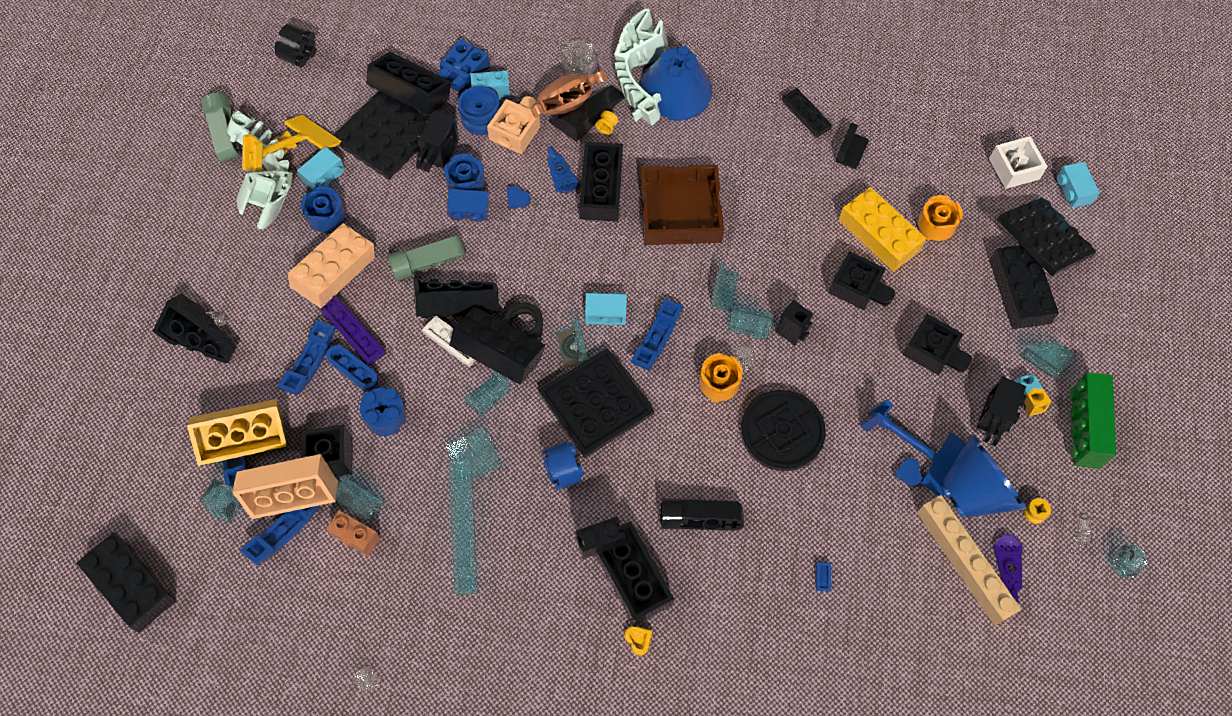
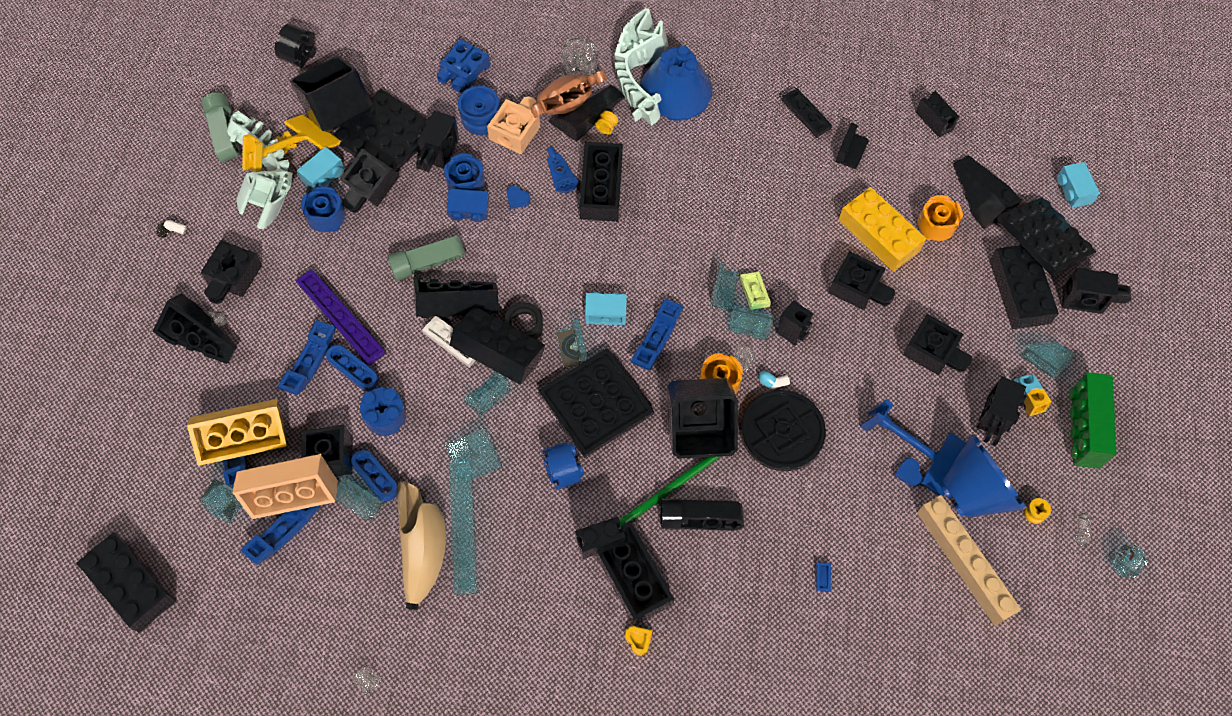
(169, 226): none -> arm
(236, 278): none -> black brick
(331, 265): light nougat brick -> none
(332, 93): none -> black plate
(353, 533): nougat brick -> none
(360, 178): none -> black brick
(371, 469): none -> blue plate
(408, 83): black brick -> none
(421, 543): none -> tan piece
(497, 81): medium azure brick -> none
(667, 489): none -> green piece
(681, 205): reddish brown tile -> none
(707, 432): none -> black plate
(755, 290): none -> yellowish green plate
(771, 381): none -> arm
(937, 114): none -> black brick
(984, 191): none -> black wedge
(1007, 558): dark purple piece -> none
(1018, 162): white brick -> none
(1093, 291): none -> black brick

